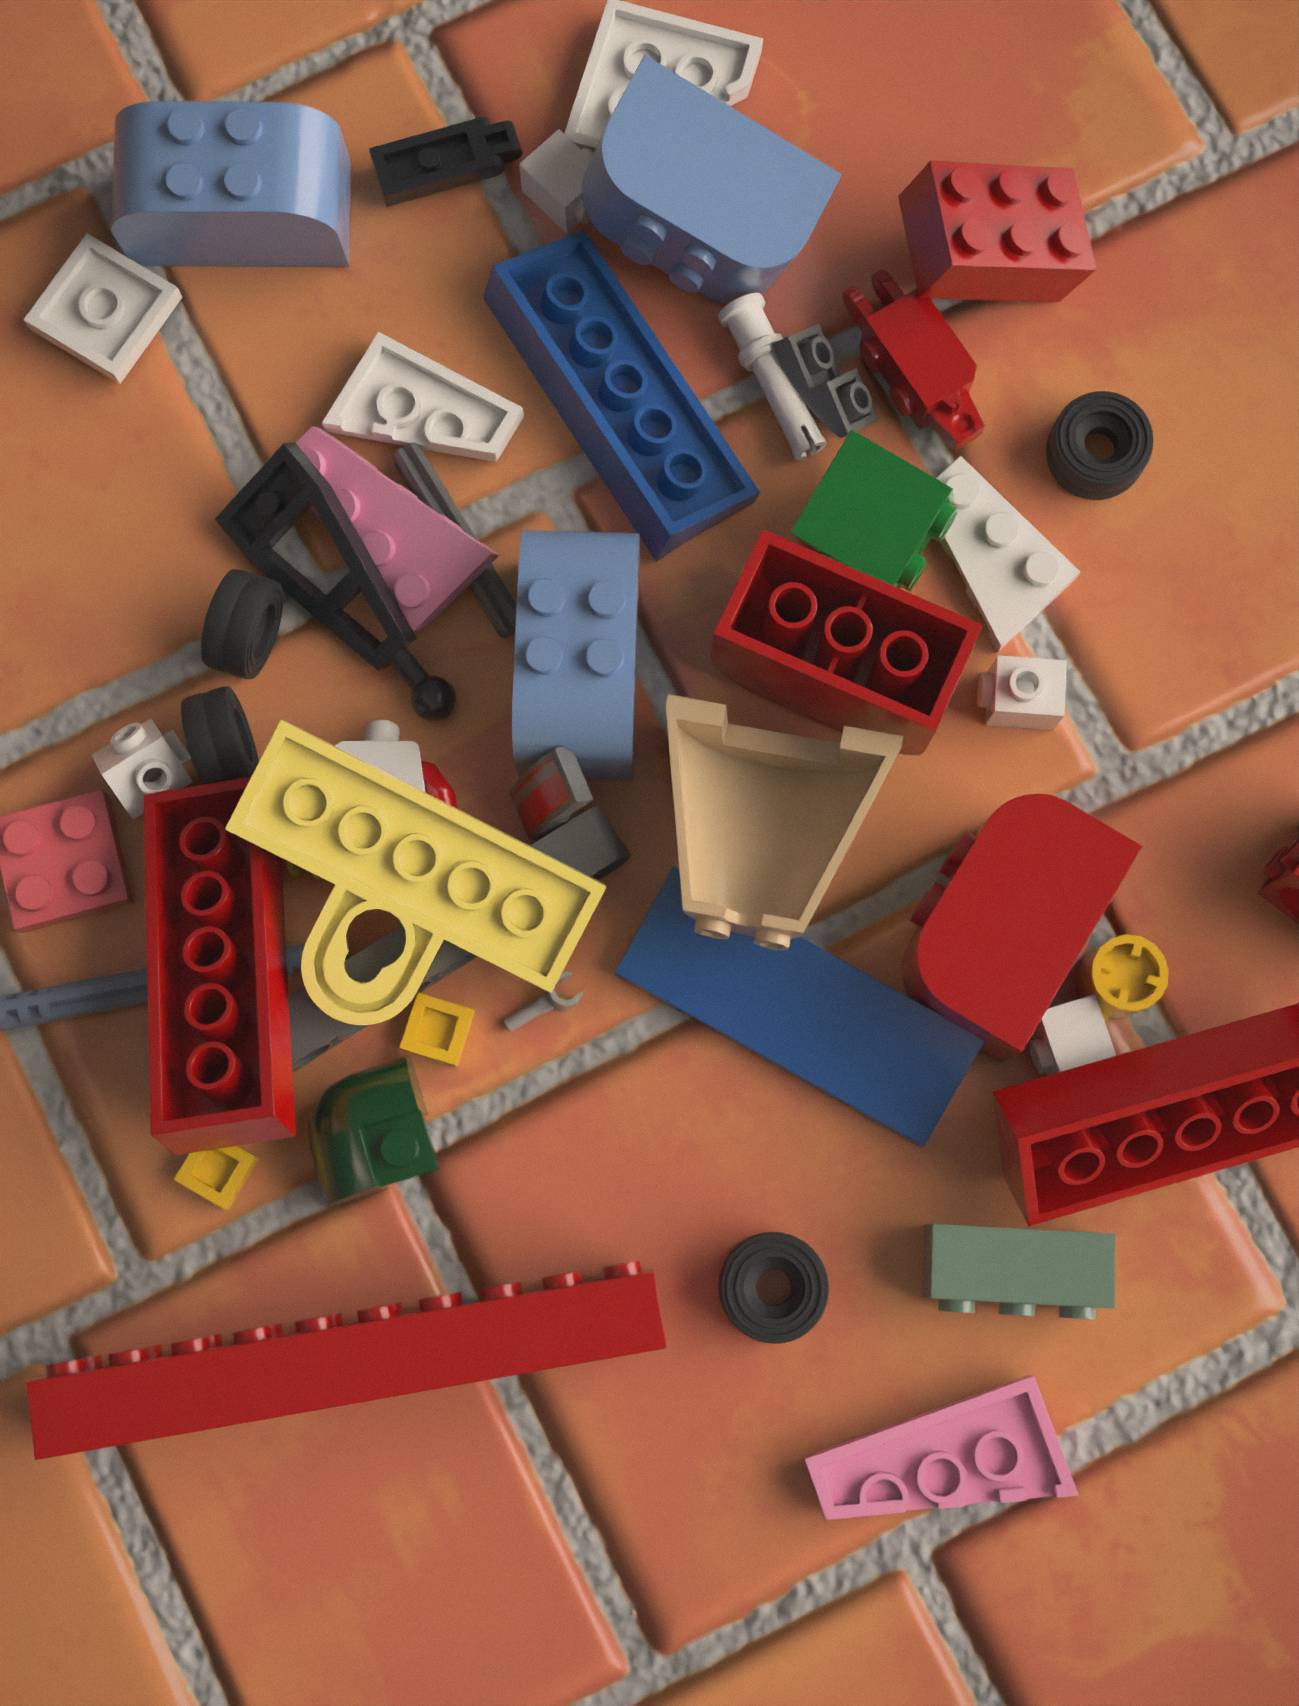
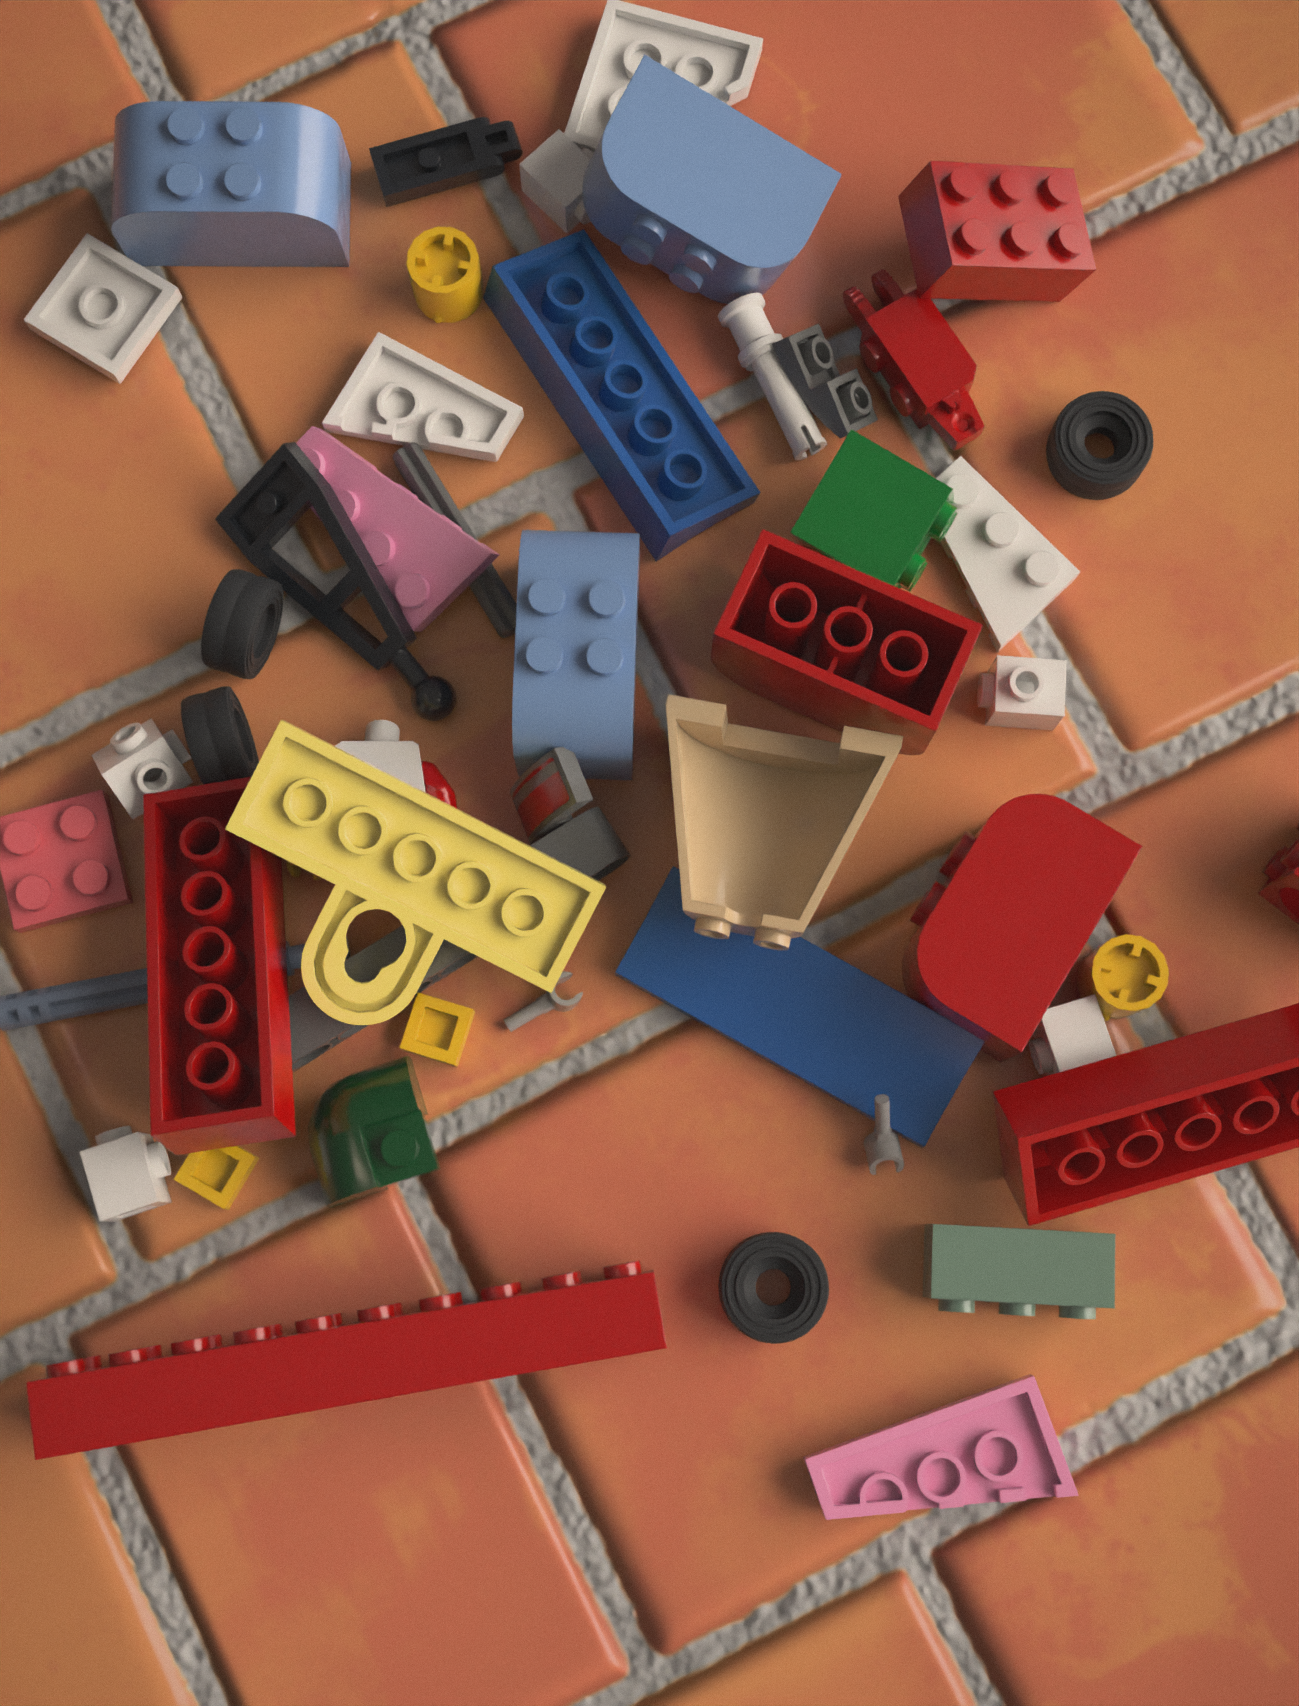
(126, 1173): none -> white brick
(445, 274): none -> yellow piece
(883, 1142): none -> light grey hand

